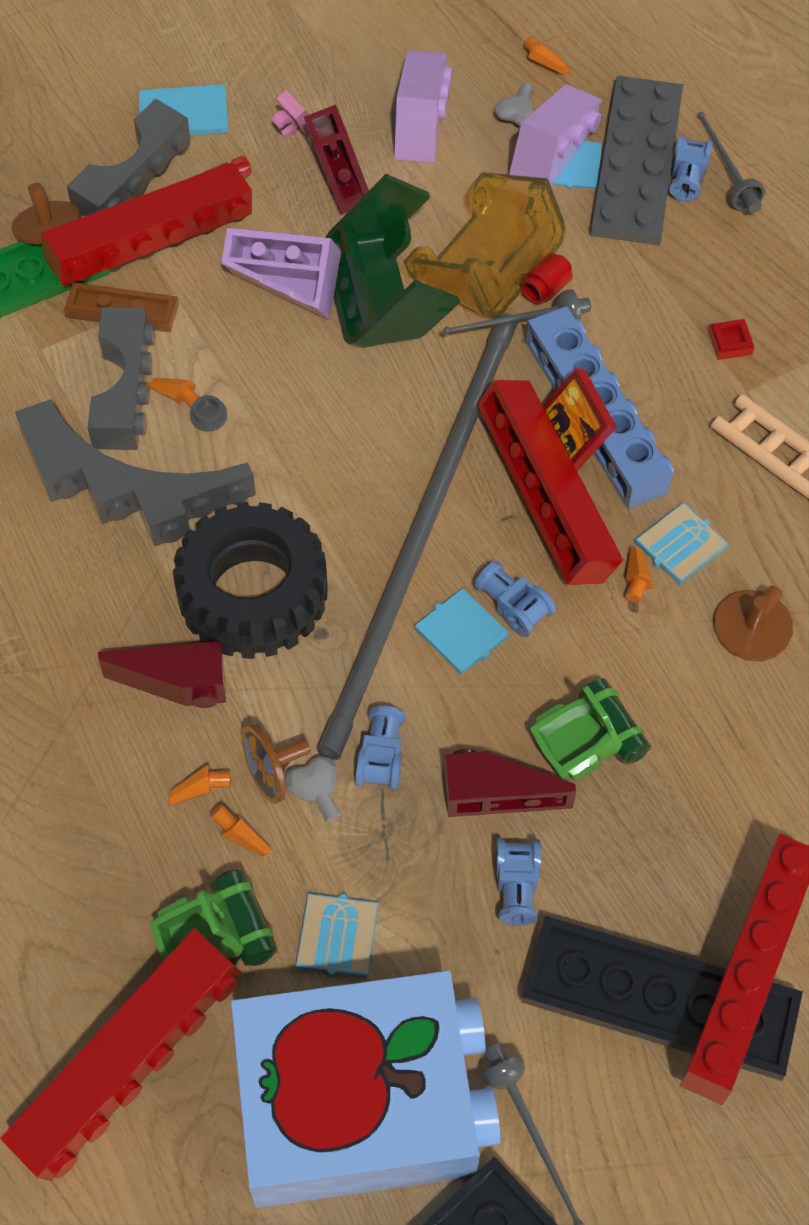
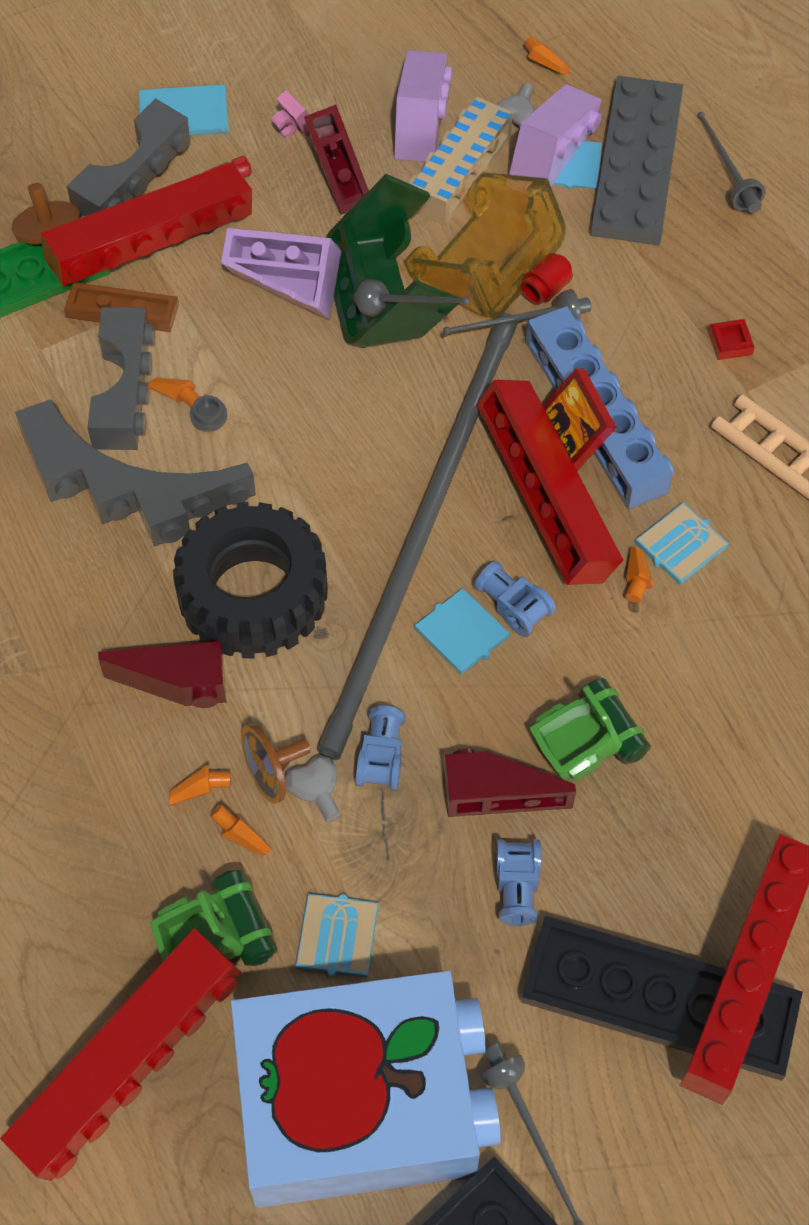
(374, 297): none -> dark grey sword
(462, 158): none -> tan brick
(689, 168): medium blue connector -> none
(754, 624): dark orange shield -> none

